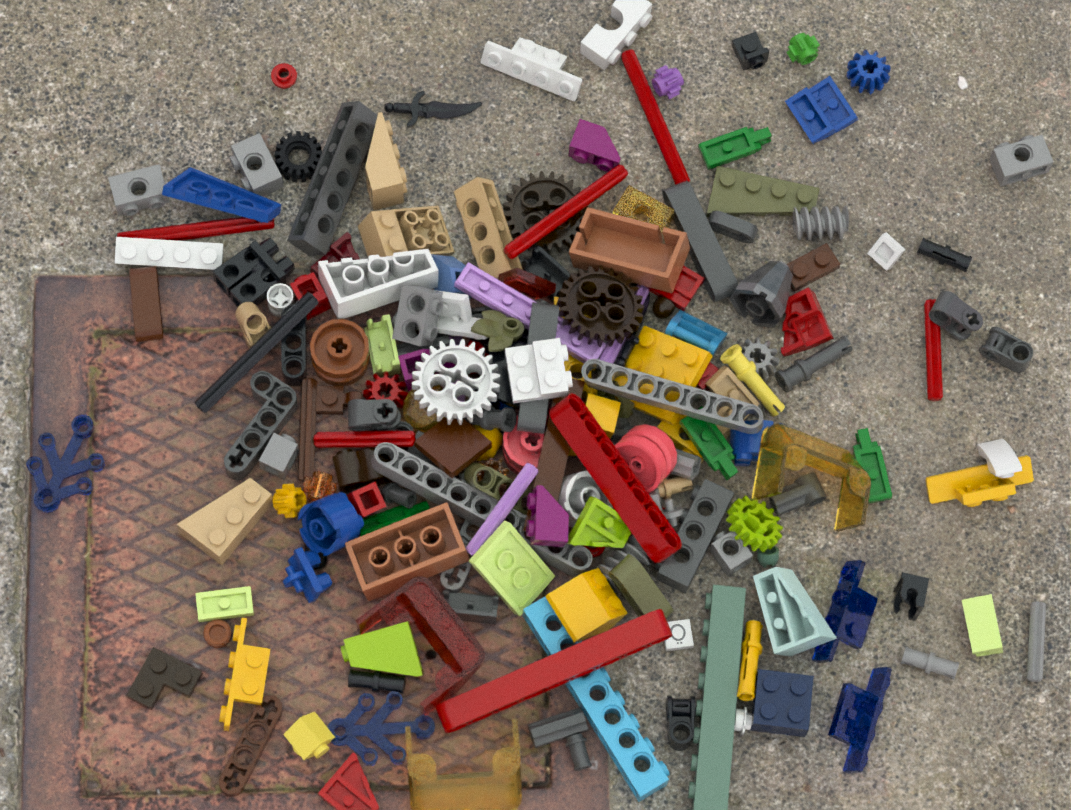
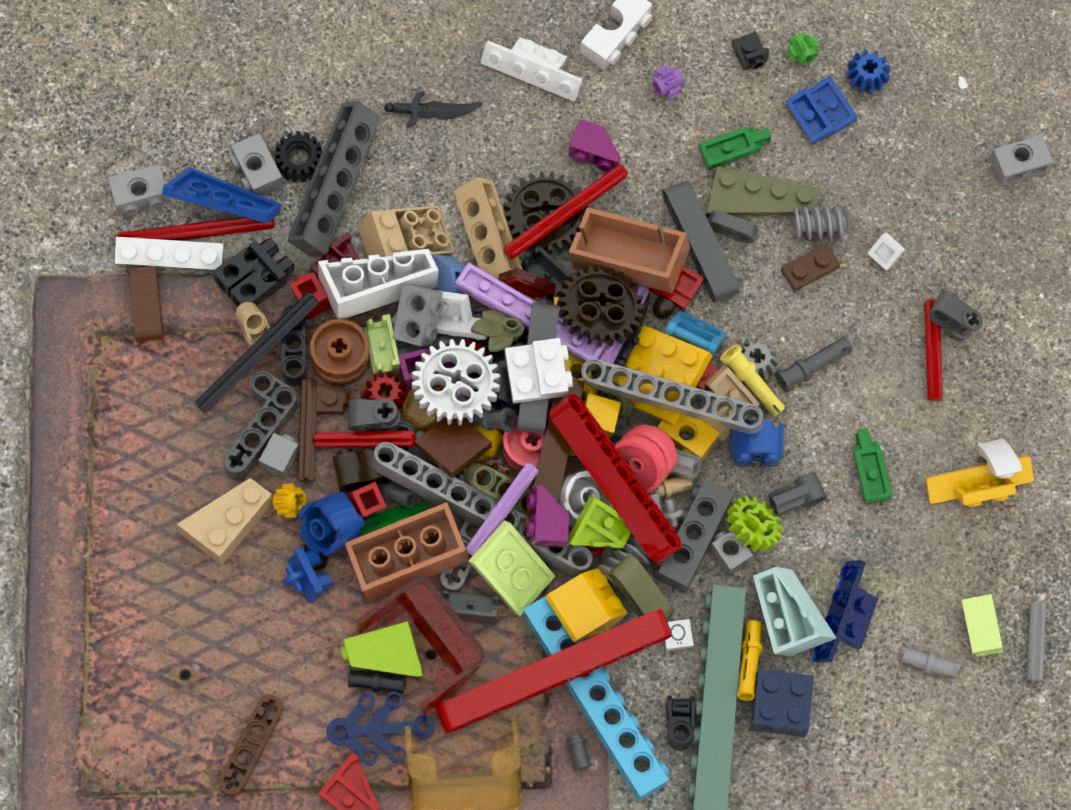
(63, 468): clear blue plant -> none
(162, 671): dark brown plate -> none
(217, 633): dark orange tile -> none
(224, 604): yellowish green plate -> none
(248, 674): yellow bracket -> none
(279, 294): white wheel -> none
(286, 82): red plate -> none
(309, 736): light yellow brick -> none
(319, 485): clear orange gear -> none
(384, 176): tan slope -> none
(557, 727): dark grey axle -> none
(637, 202): clear yellow brick -> none
(654, 117): red axle -> none
(710, 445): green hinge -> none
(742, 720): white plate -> none
(764, 294): flat silver cone -> none
(769, 557): sand green hinge -> none
(791, 449): clear yellow windscreen -> none
(804, 323): red slope -> none
(857, 717): clear blue bracket -> none
(912, 591): black hinge -> none
(944, 255): black pin -> none
(1005, 348): dark grey piece -> none

